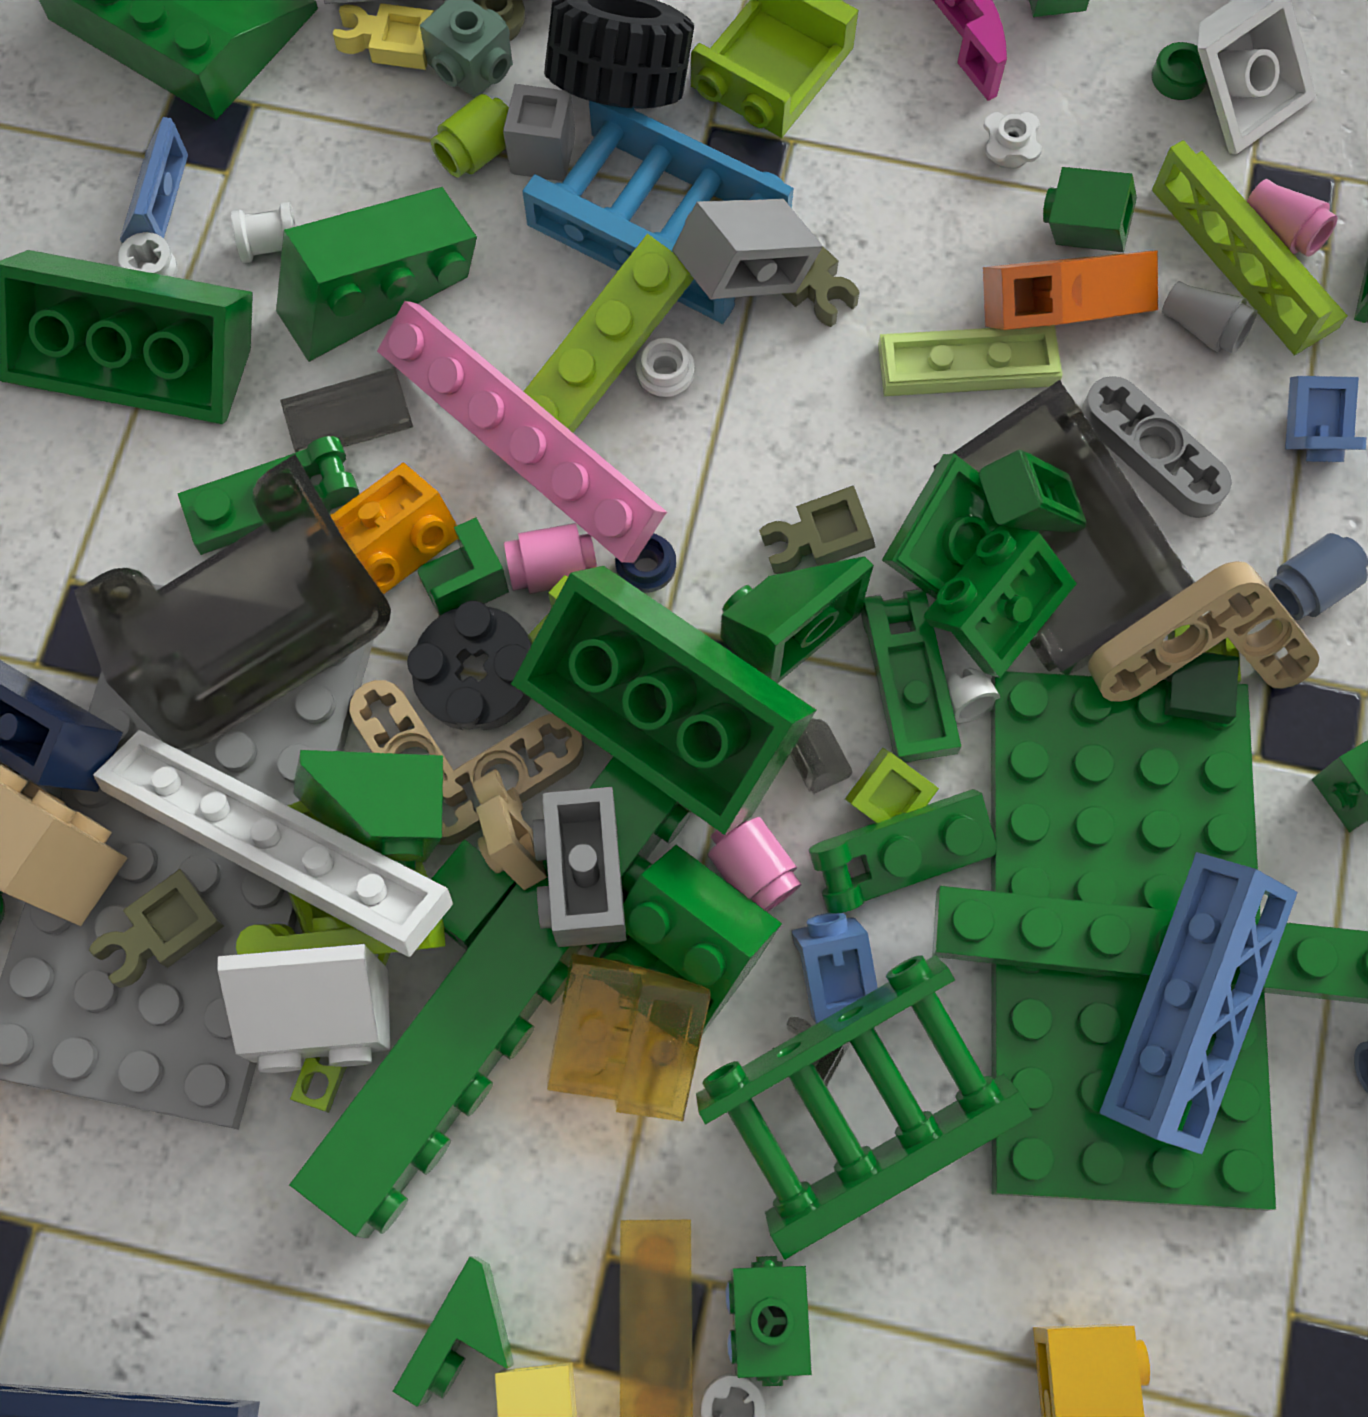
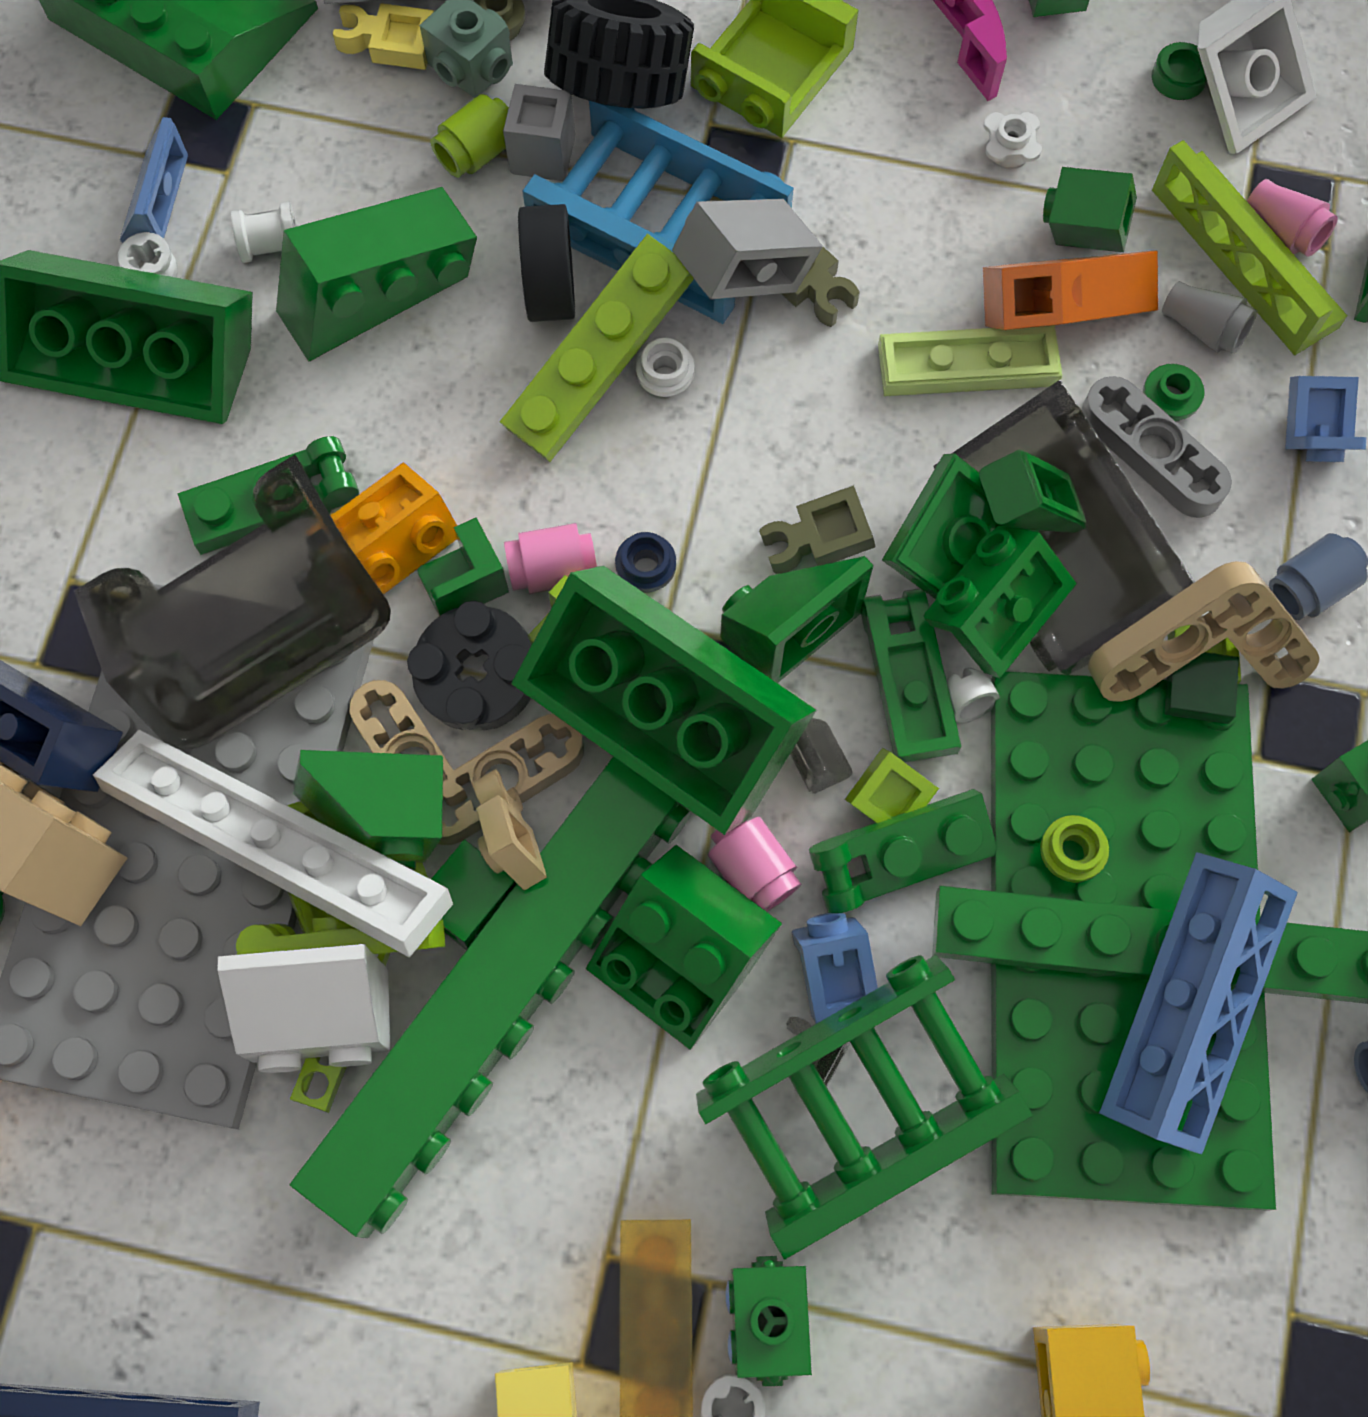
(165, 924): olive plate -> none
(348, 410): clear smoke tile -> none
(467, 1316): green slope -> none
(522, 433): bright pink plate -> none
(546, 262): none -> black tyre
(583, 867): light grey brick -> none
(628, 1037): clear yellow slope -> none
(1086, 834): none -> lime plate
(1184, 379): none -> green plate

